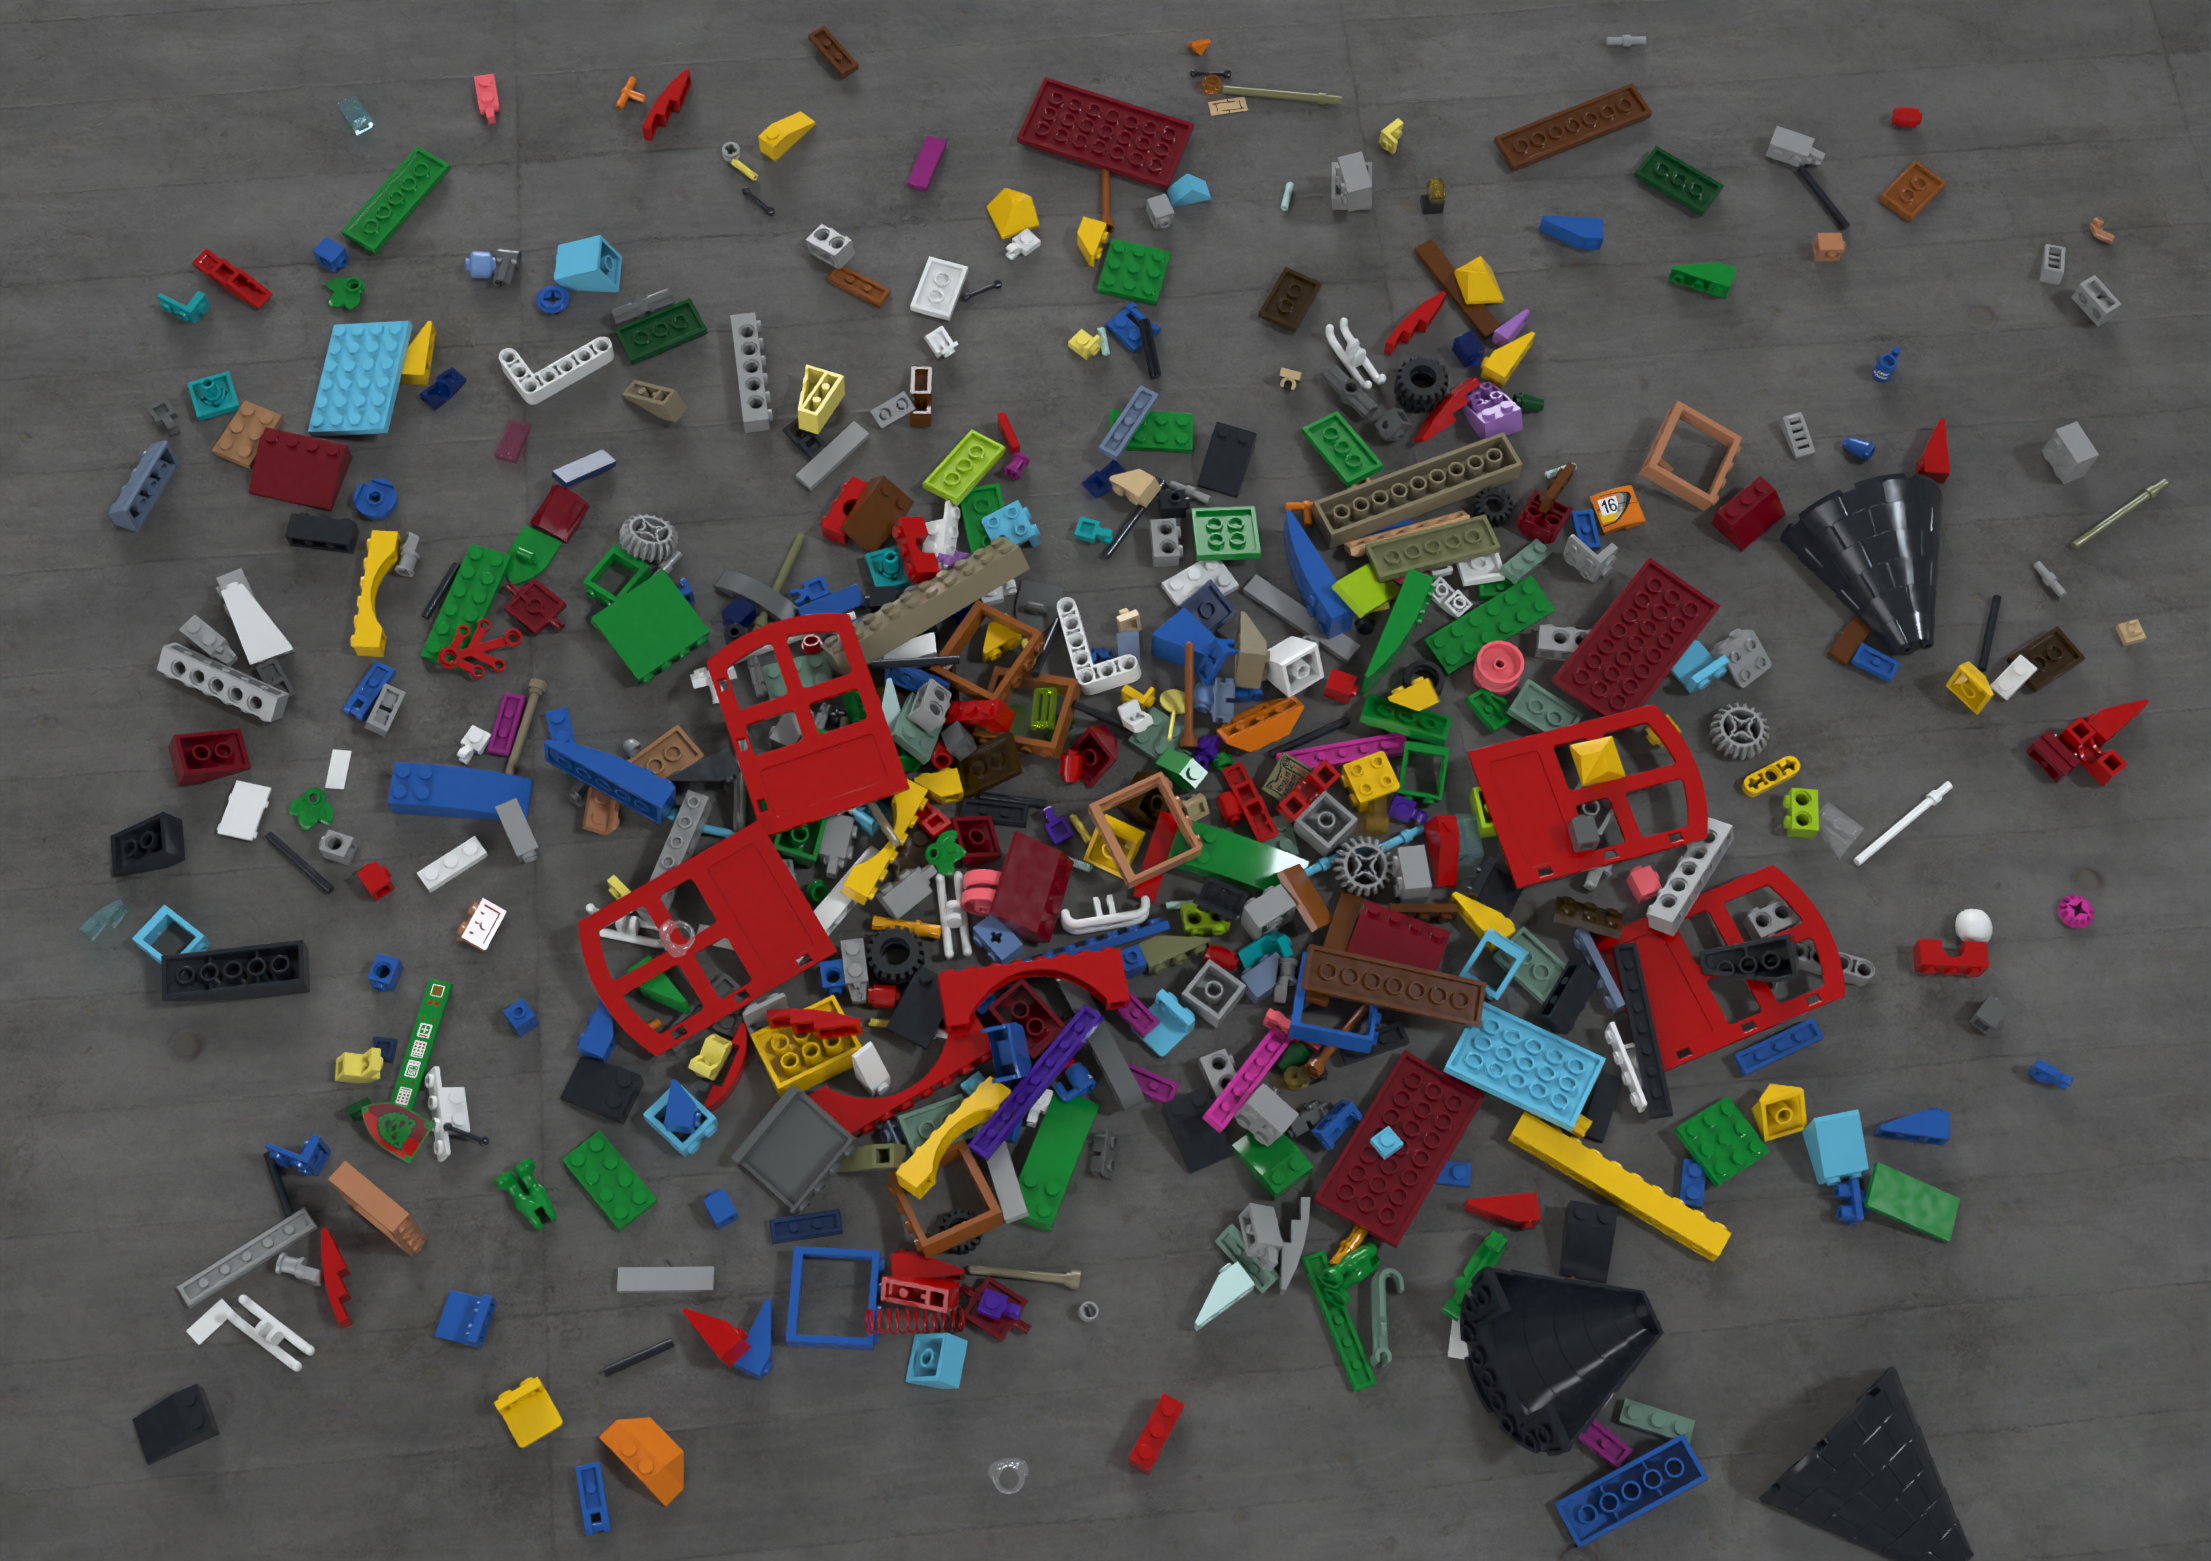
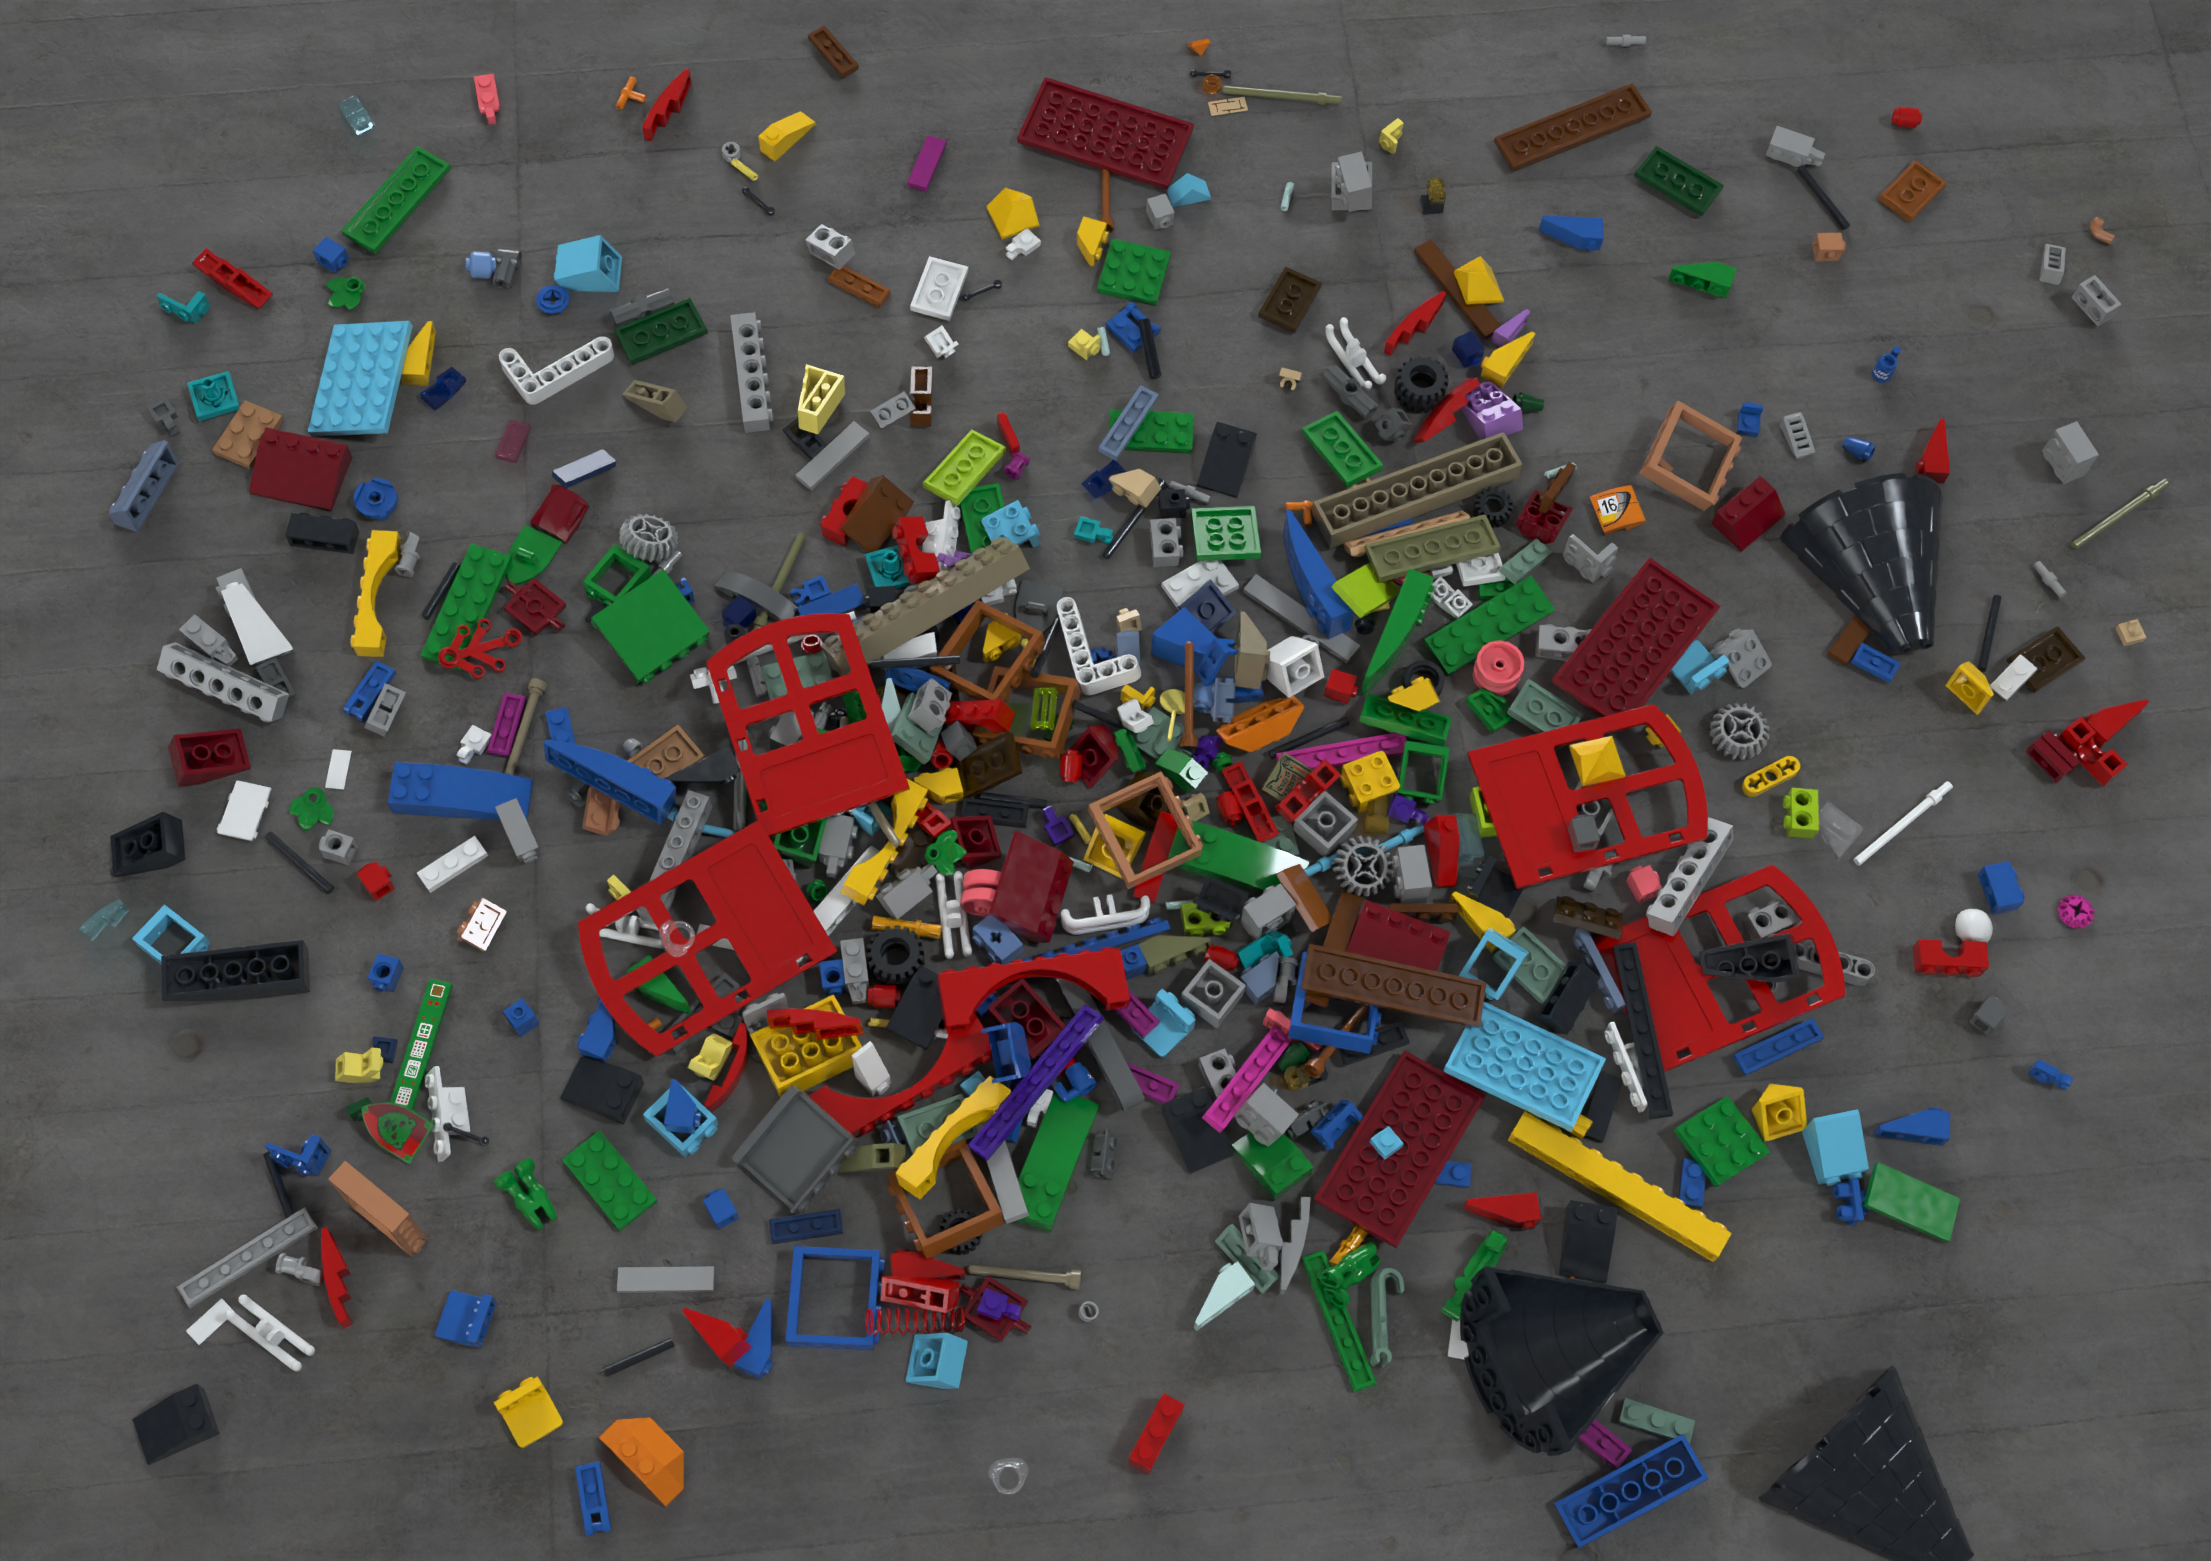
(1133, 757): none -> green plate
(1585, 528): blue plate -> none
(1749, 419): none -> blue bracket
(2001, 887): none -> blue brick

